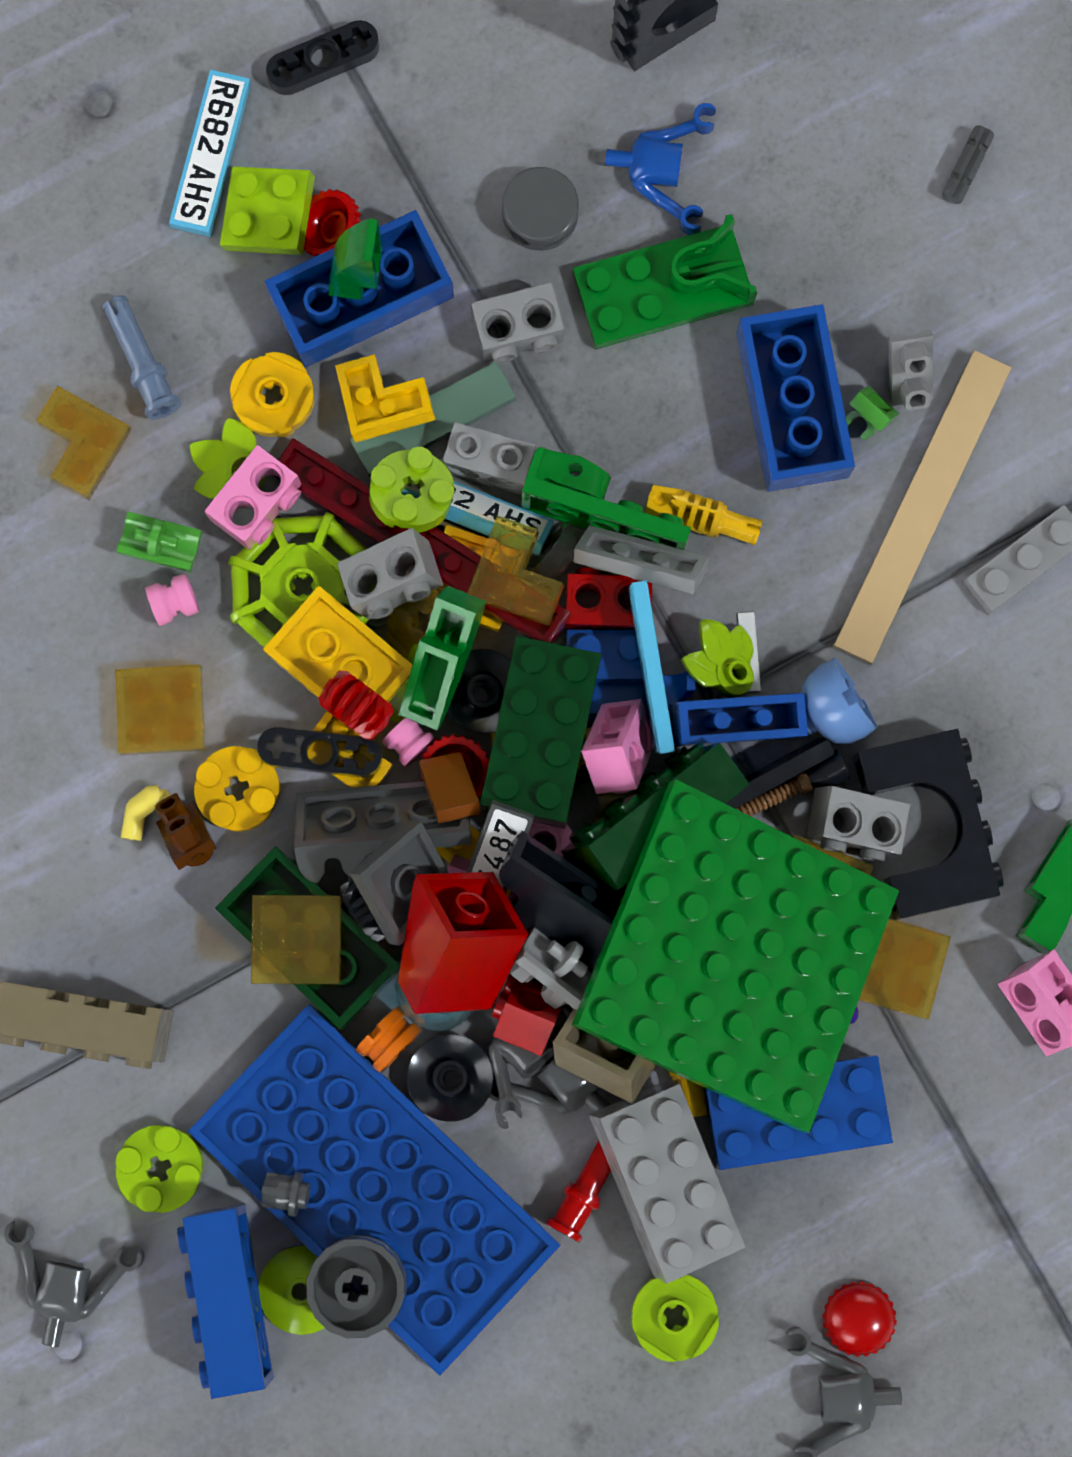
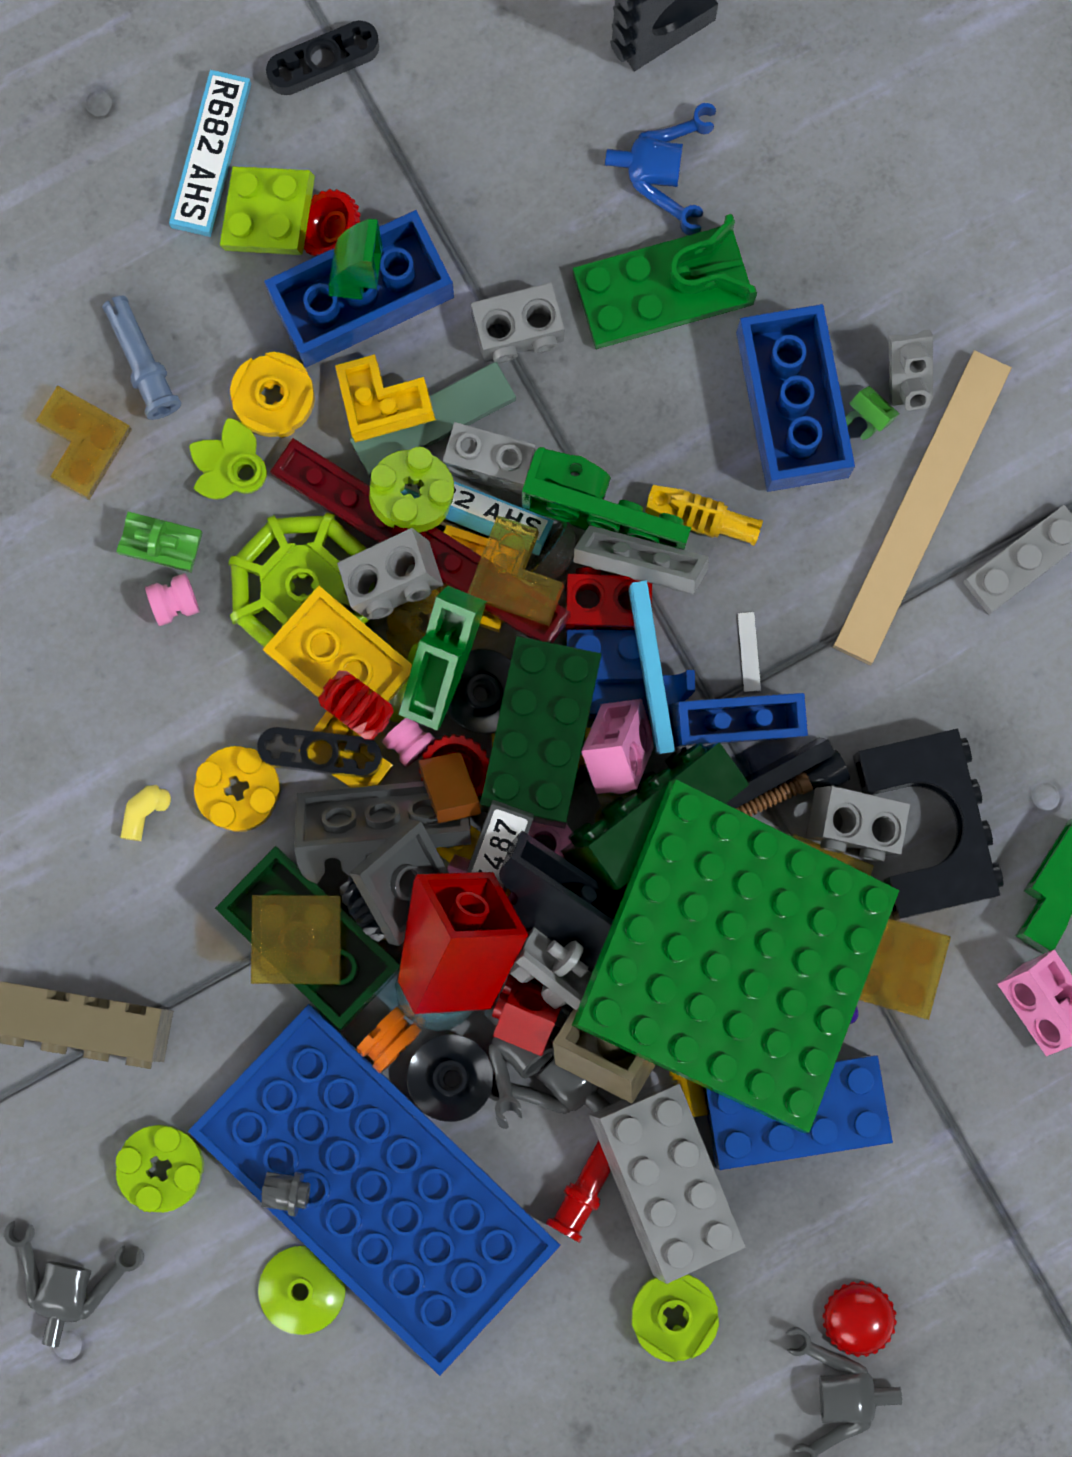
(160, 709): clear yellow plate -> none
(184, 832): reddish brown hips -> none
(226, 1300): blue brick -> none
(244, 492): bright pink brick -> none
(340, 1307): dark grey wheel -> none
(540, 208): dark grey head -> none
(720, 655): lime plate -> none
(835, 705): medium blue cylinder -> none
(968, 164): dark grey axle -> none

